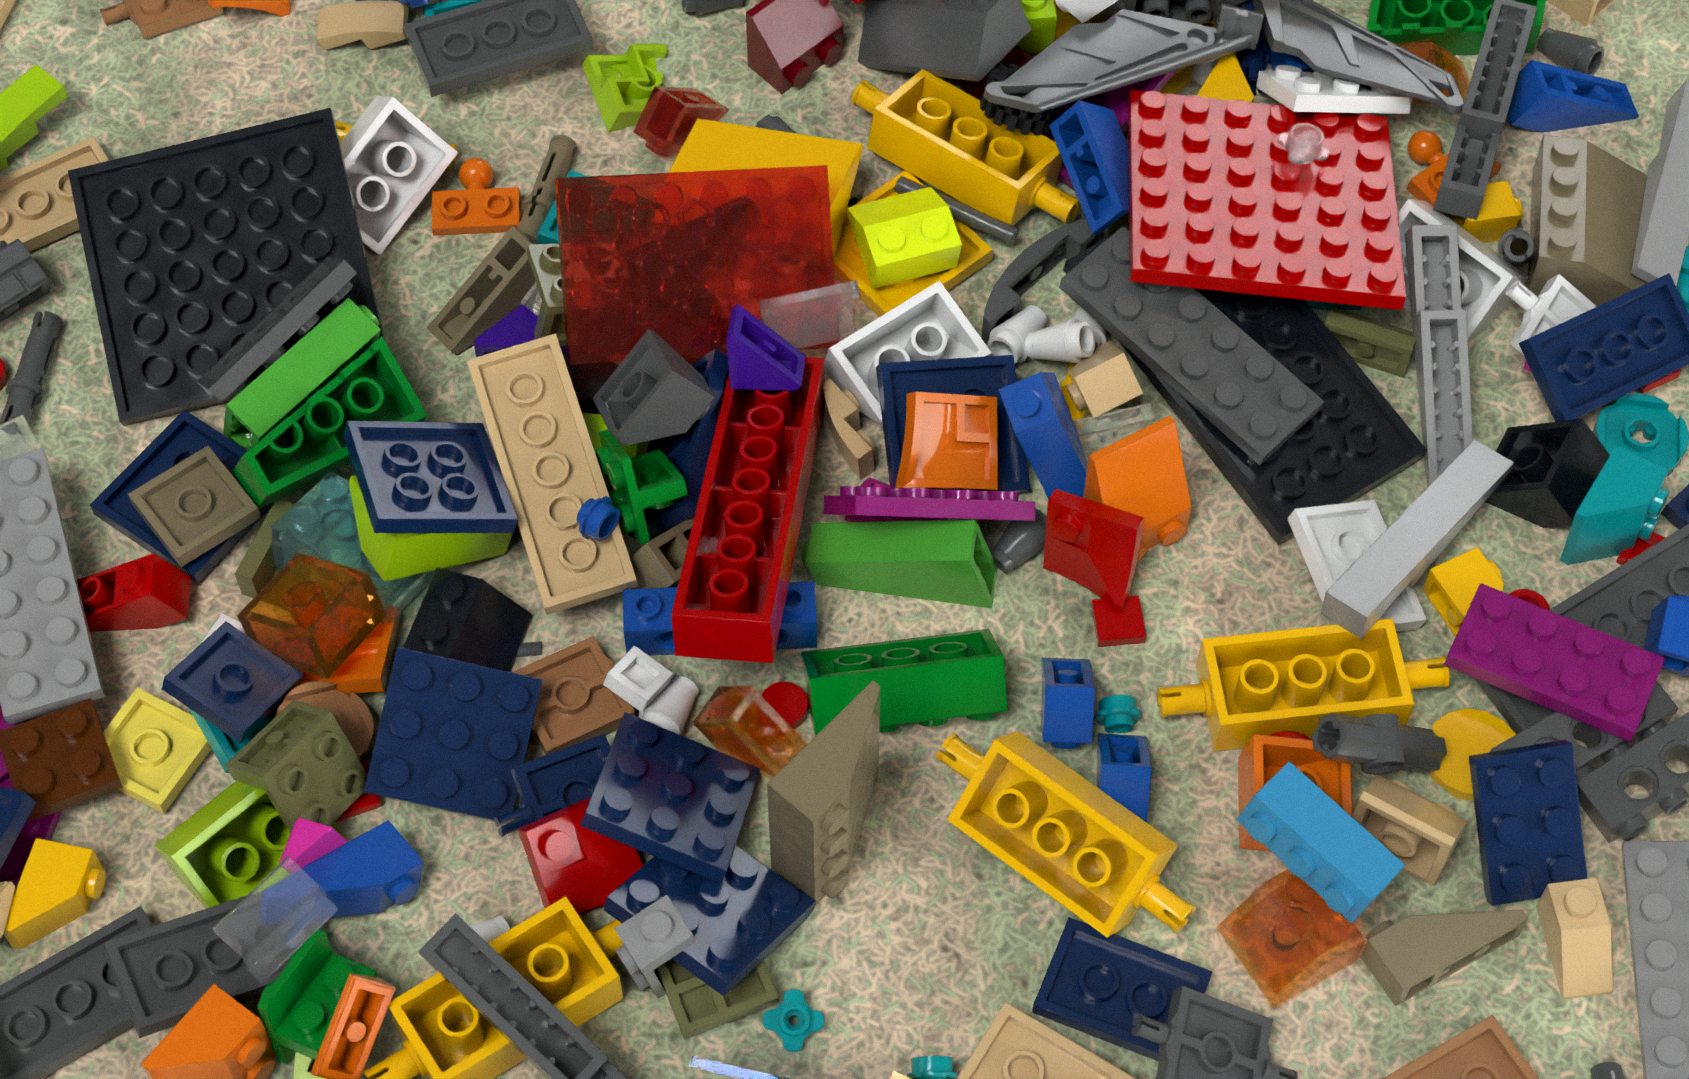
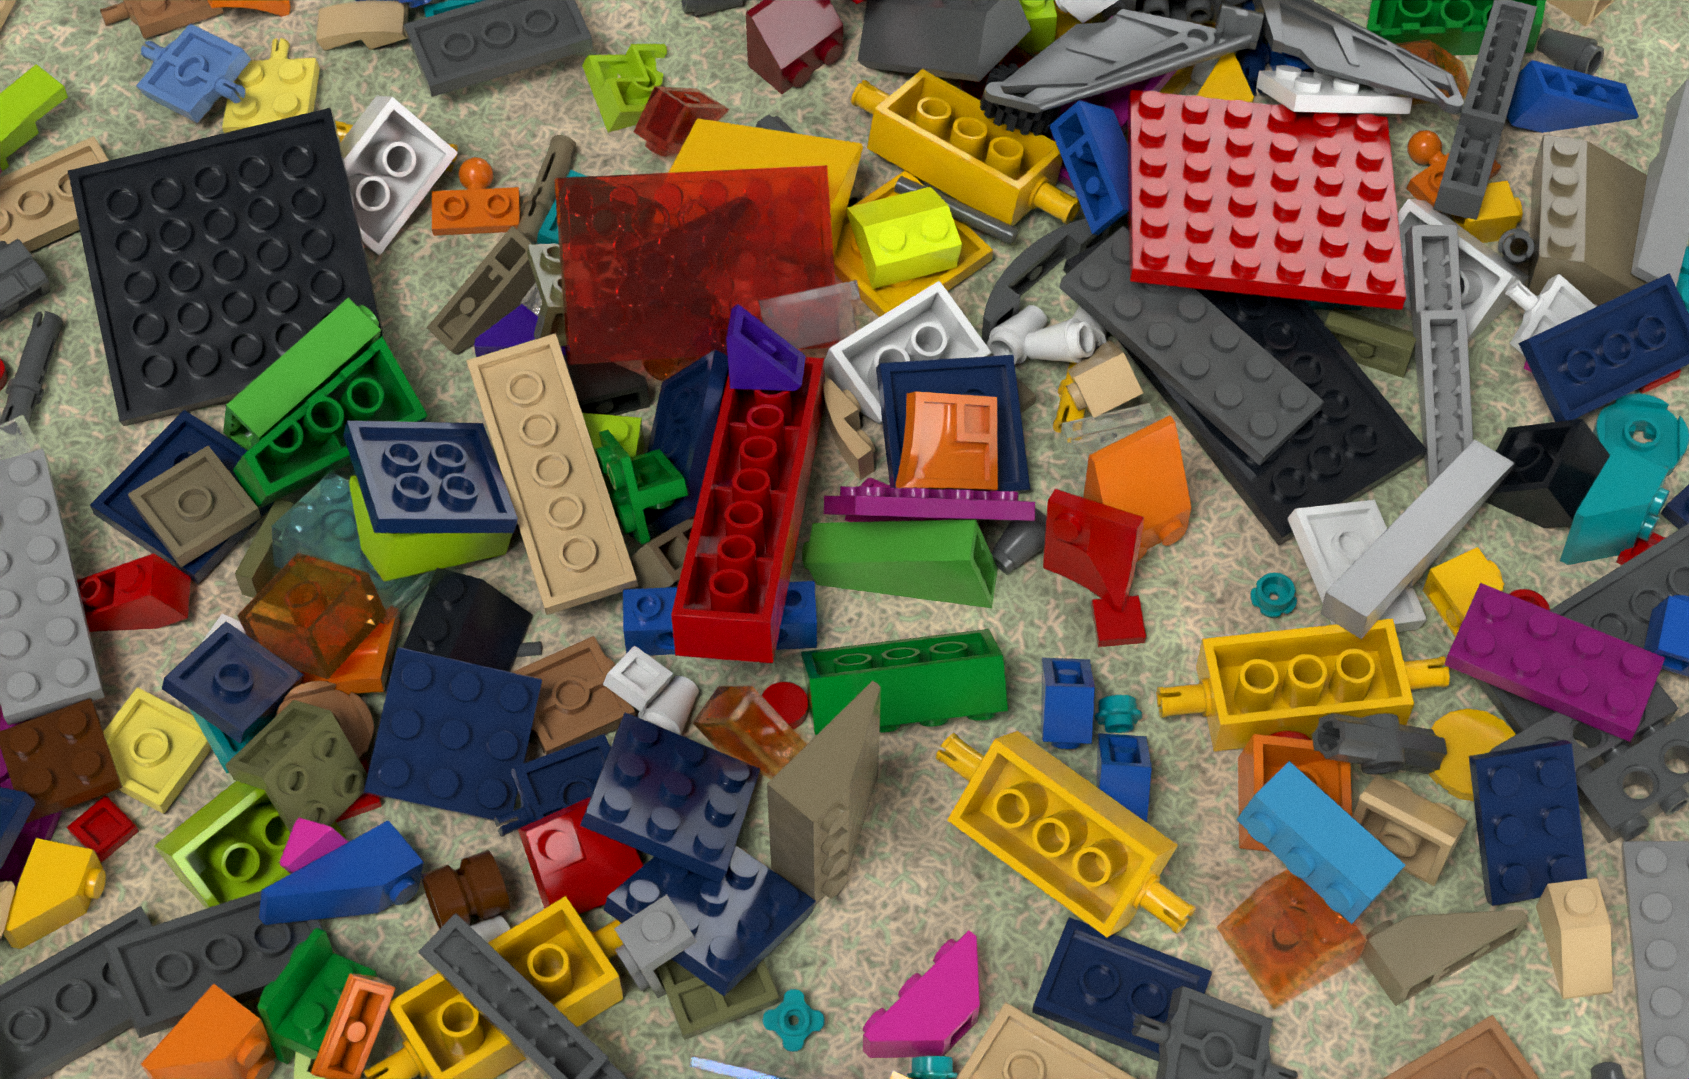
(102, 828): none -> red tile
(193, 72): none -> medium blue plate
(265, 340): dark grey plate -> none
(273, 89): none -> light yellow plate
(276, 918): clear panel -> none
(468, 891): none -> reddish brown wheel
(598, 518): blue plate -> none
(652, 393): dark grey slope -> none
(931, 1008): none -> dark pink slope
(1046, 432): blue slope -> none
(1274, 584): none -> teal plate
(1304, 143): clear plate -> none

